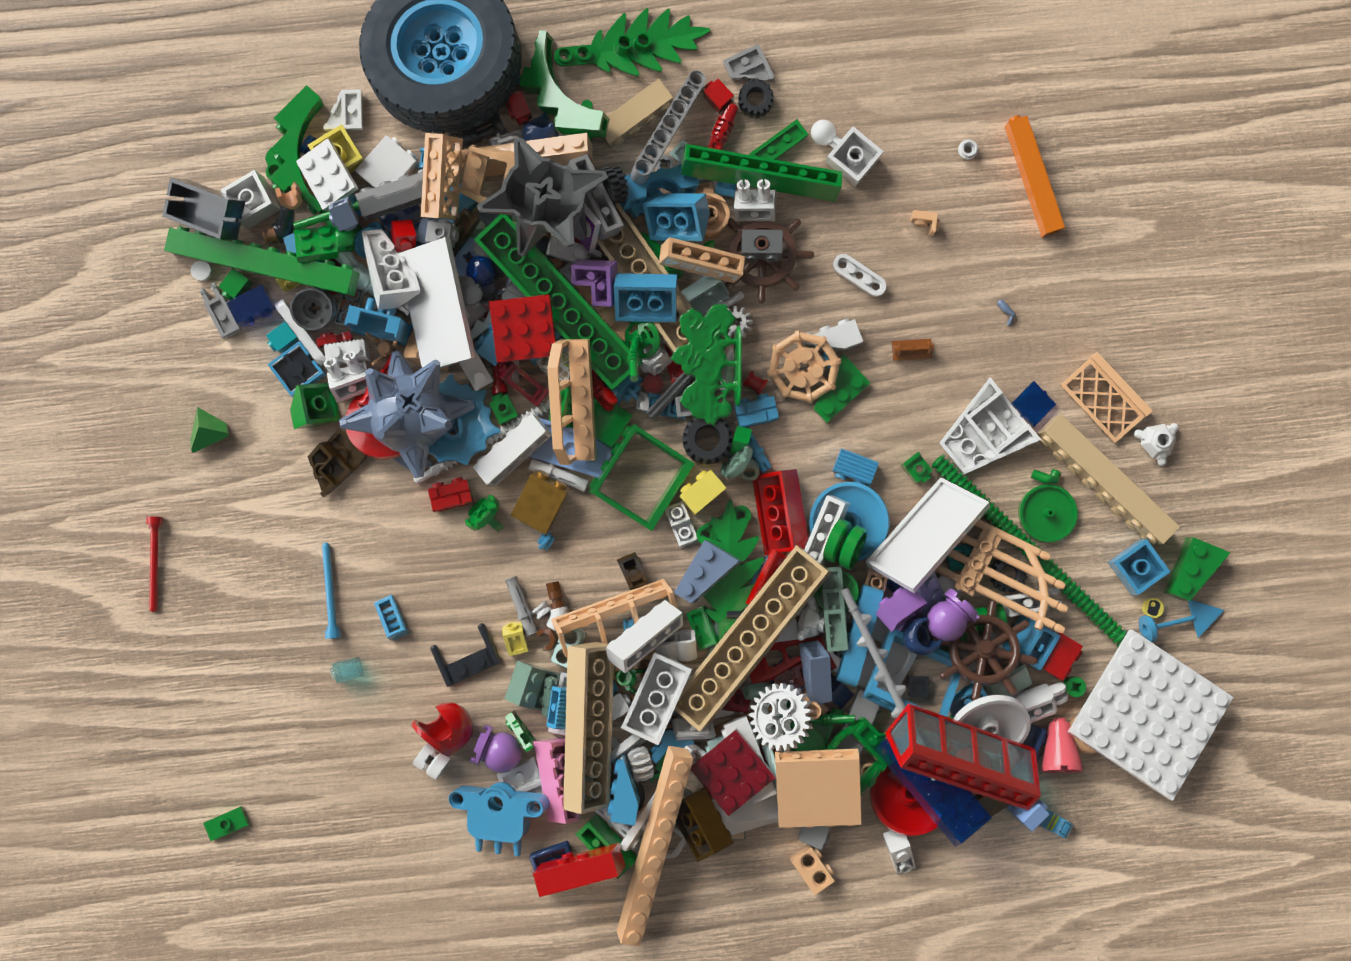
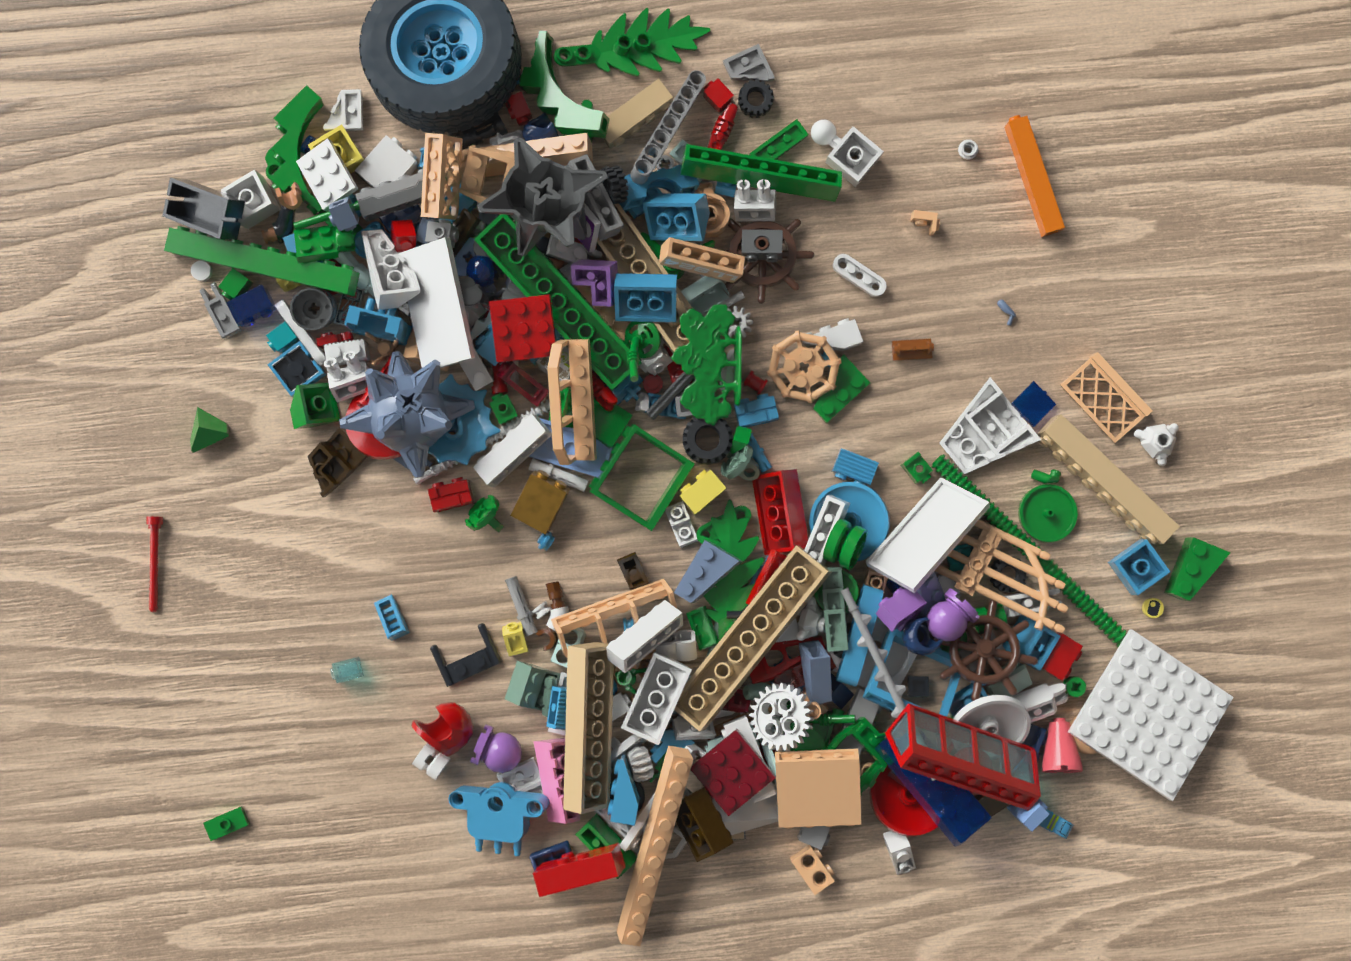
(332, 630): dark azure piece -> none
(521, 731): green wing -> none
(1201, 615): dark azure piece -> none

